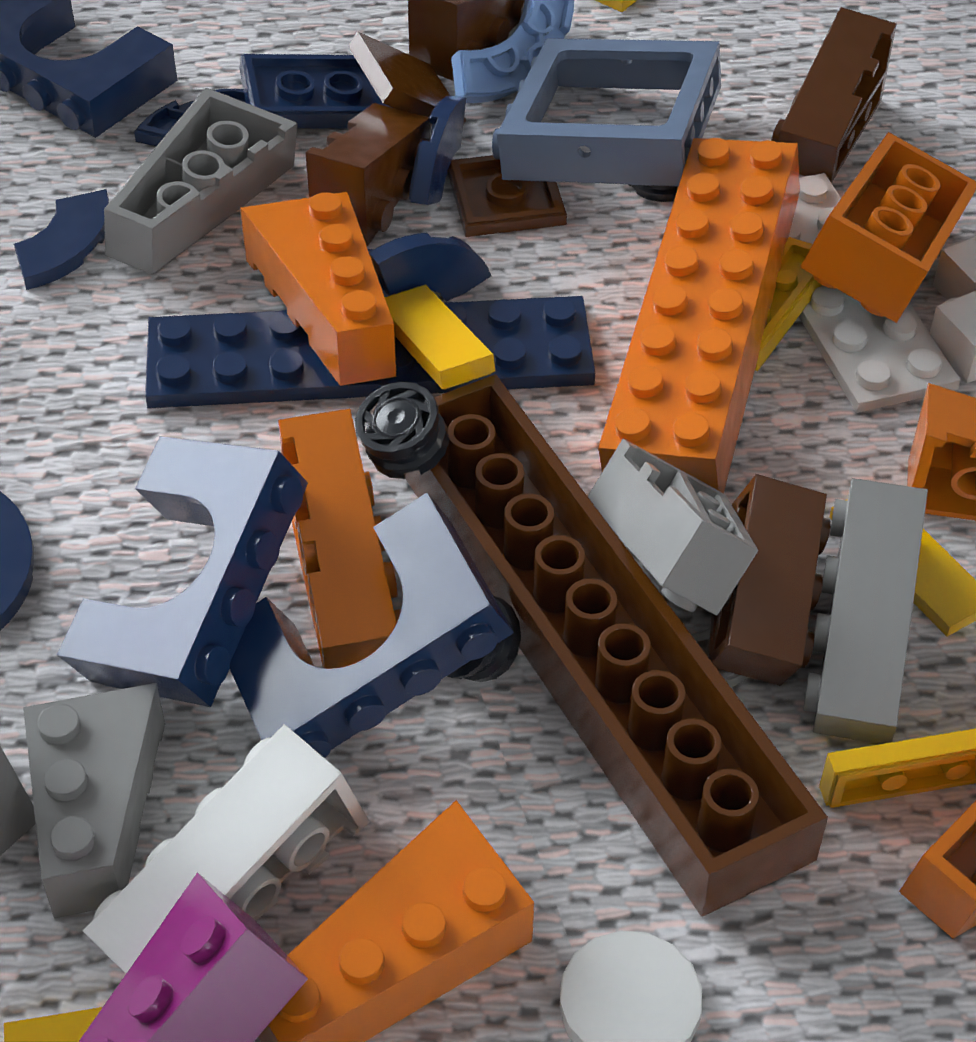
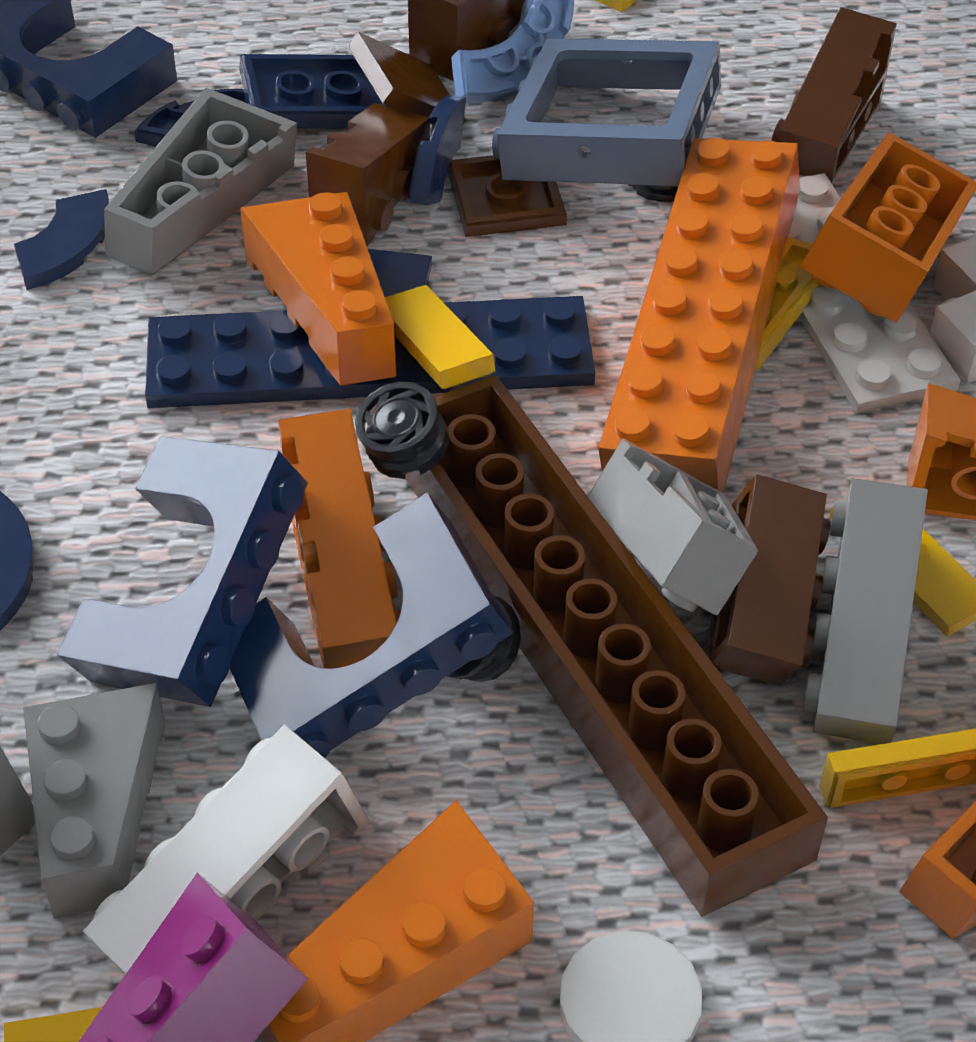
(419, 260): dark blue tile -> none

